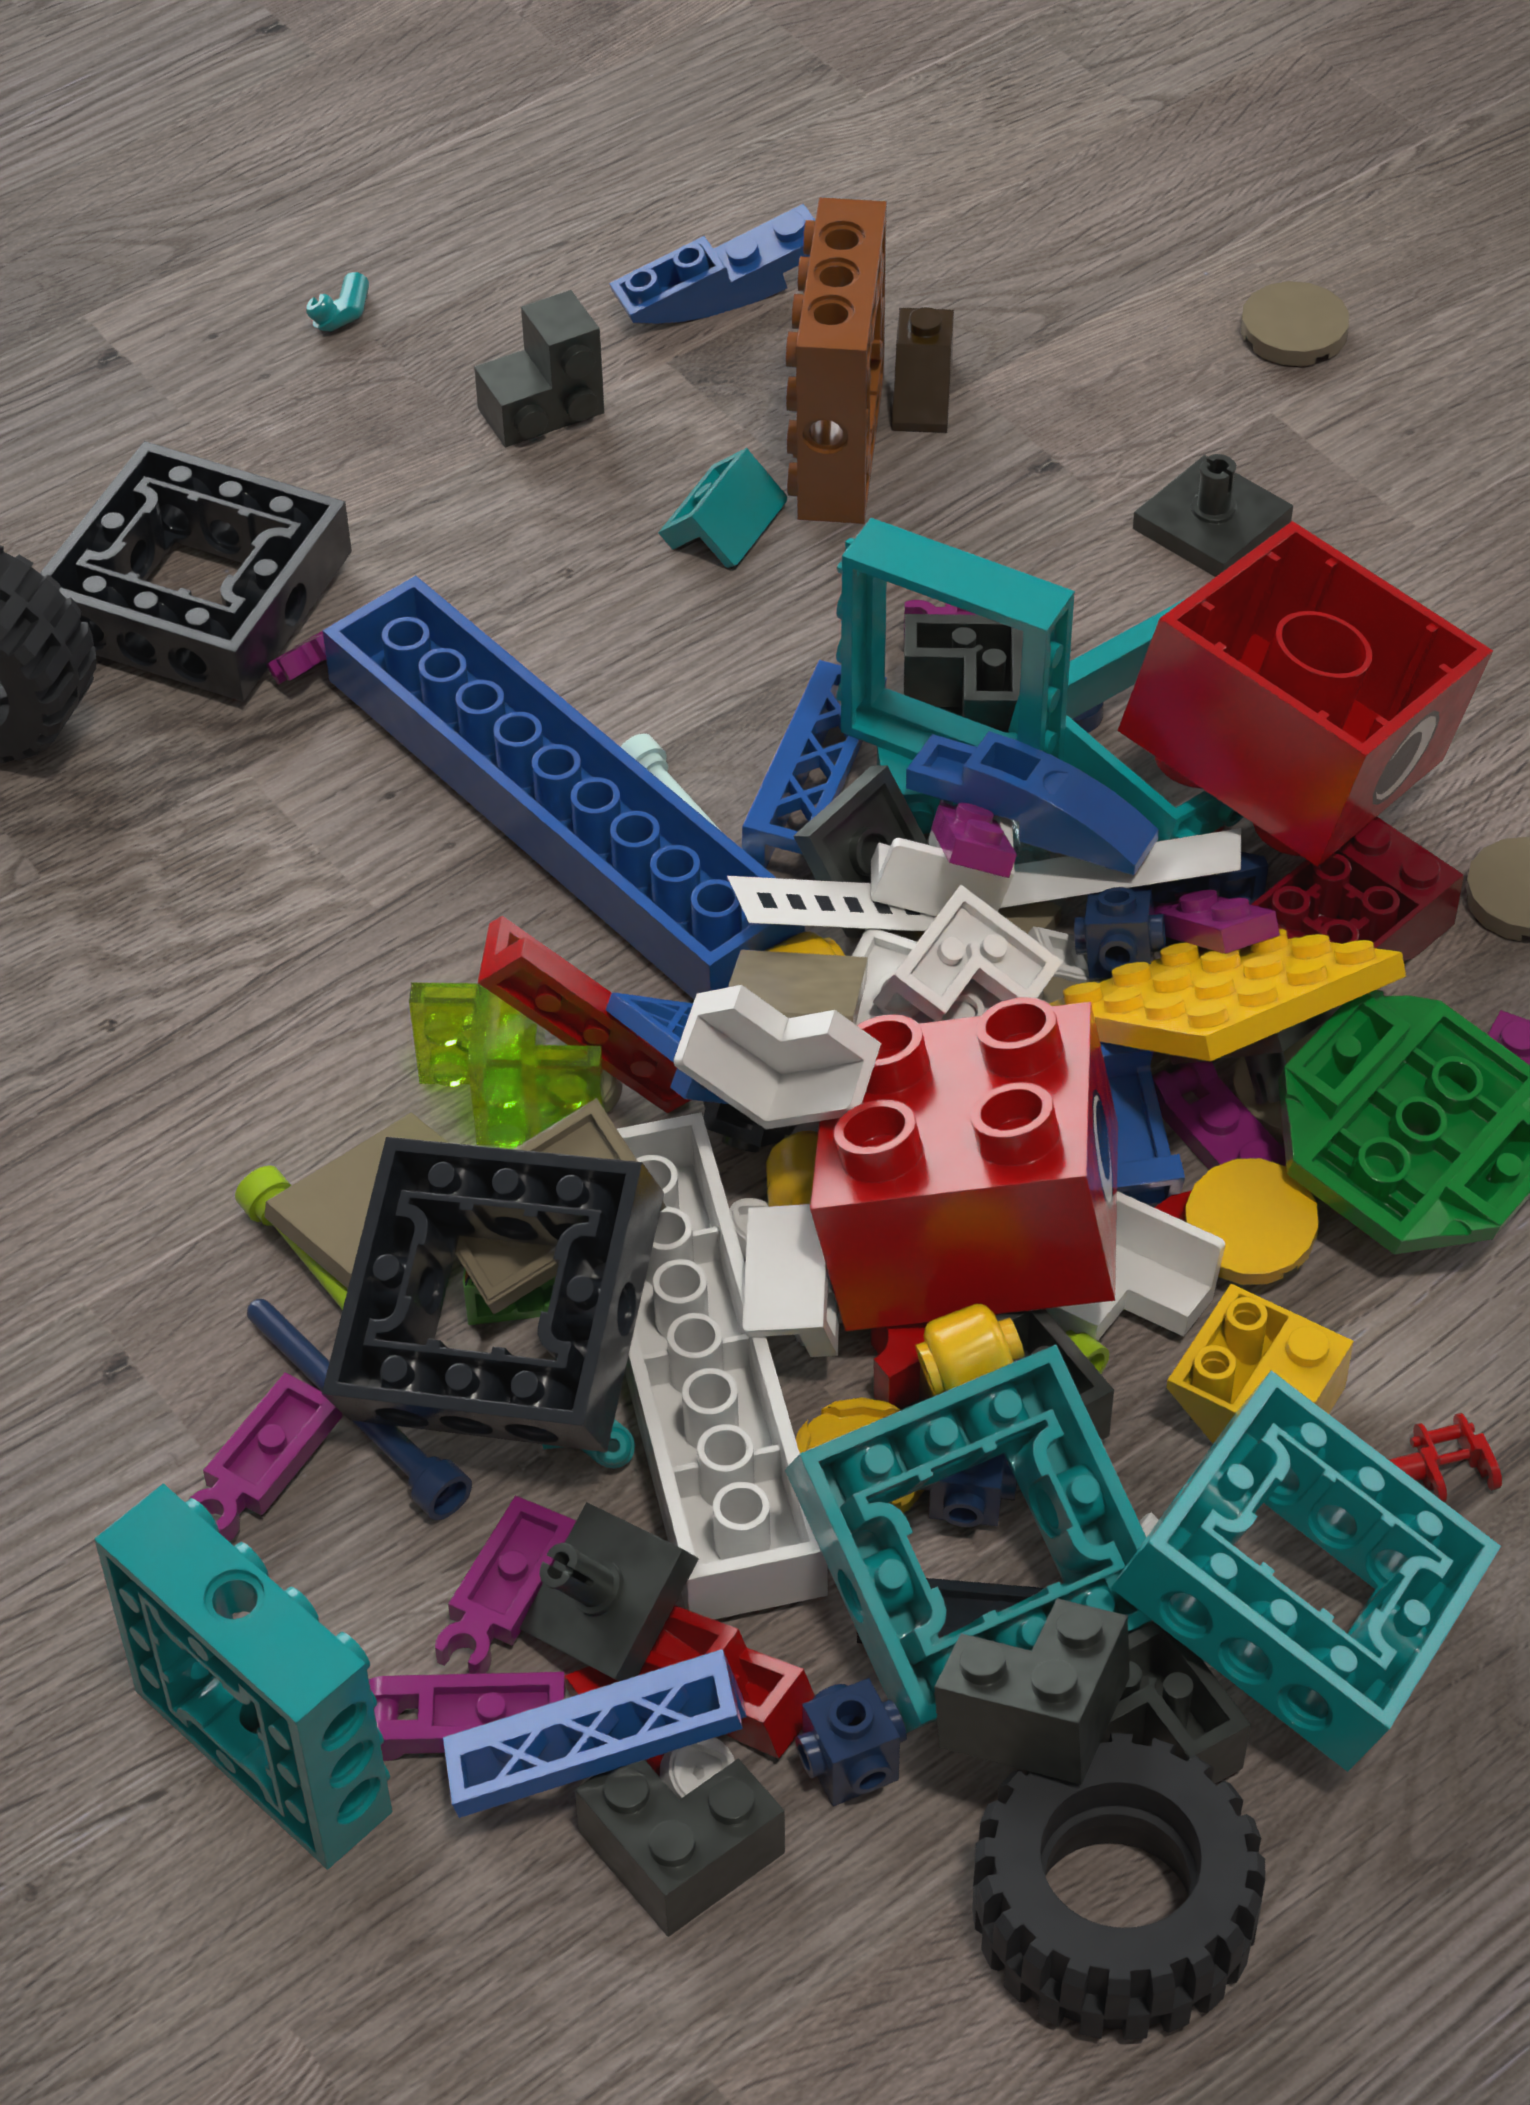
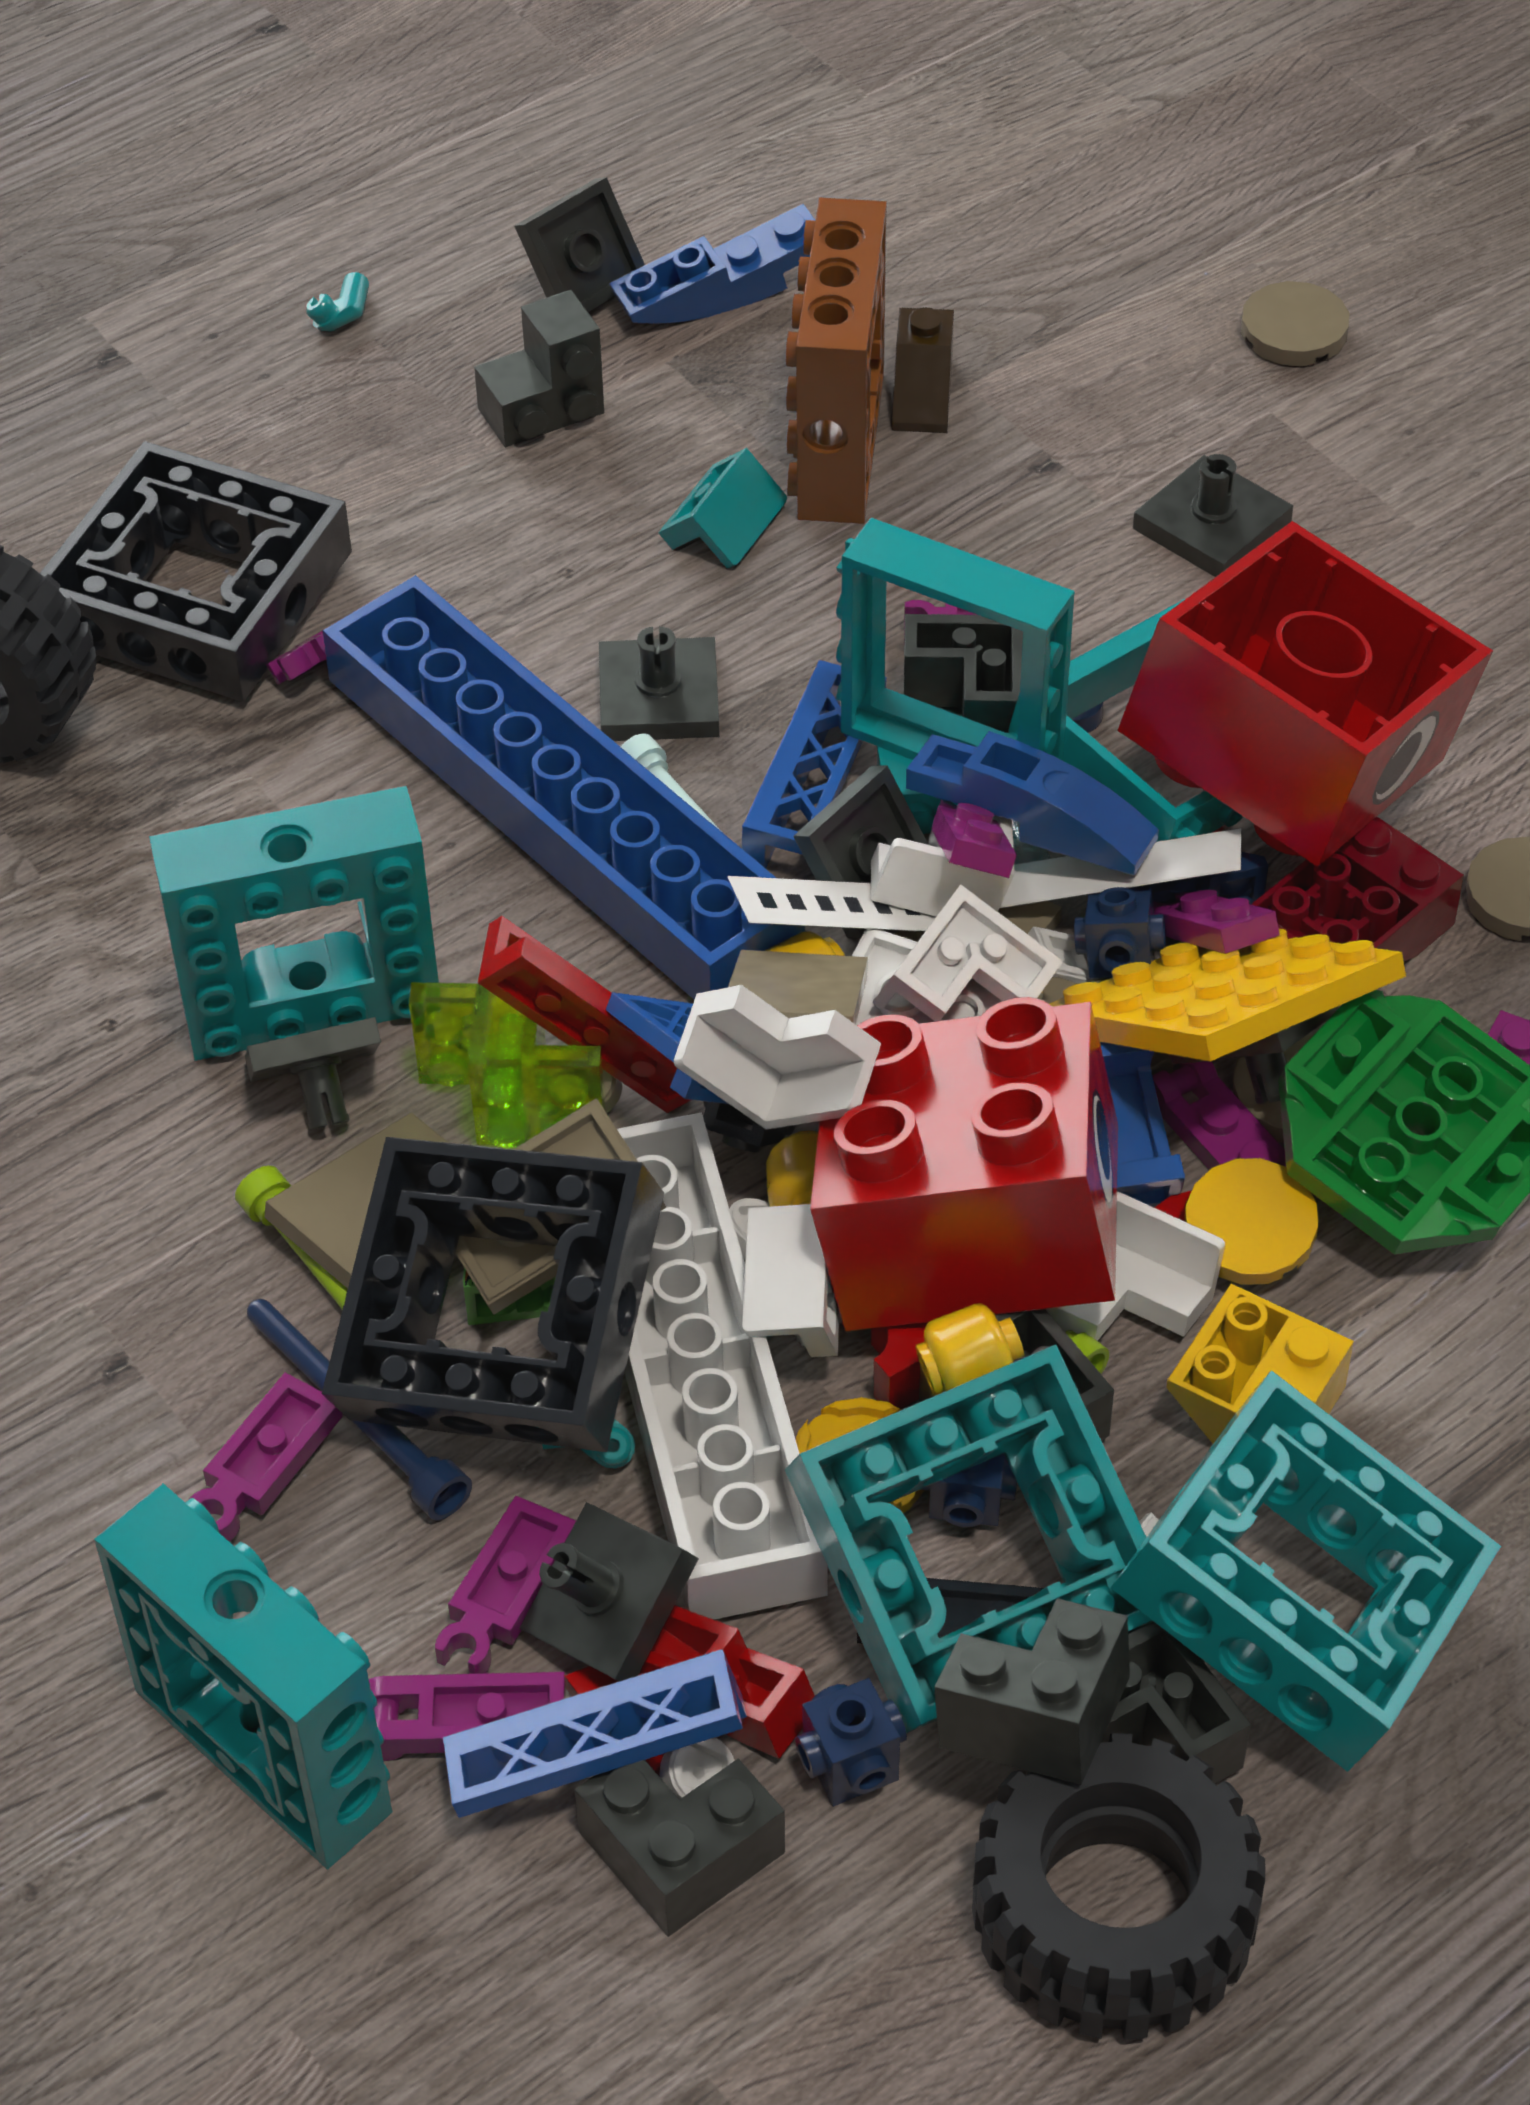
(284, 865): none -> teal brick
(315, 1061): none -> pearl dark grey tile
(581, 244): none -> pearl dark grey tile
(659, 687): none -> pearl dark grey tile
(1425, 1463): red piece -> none

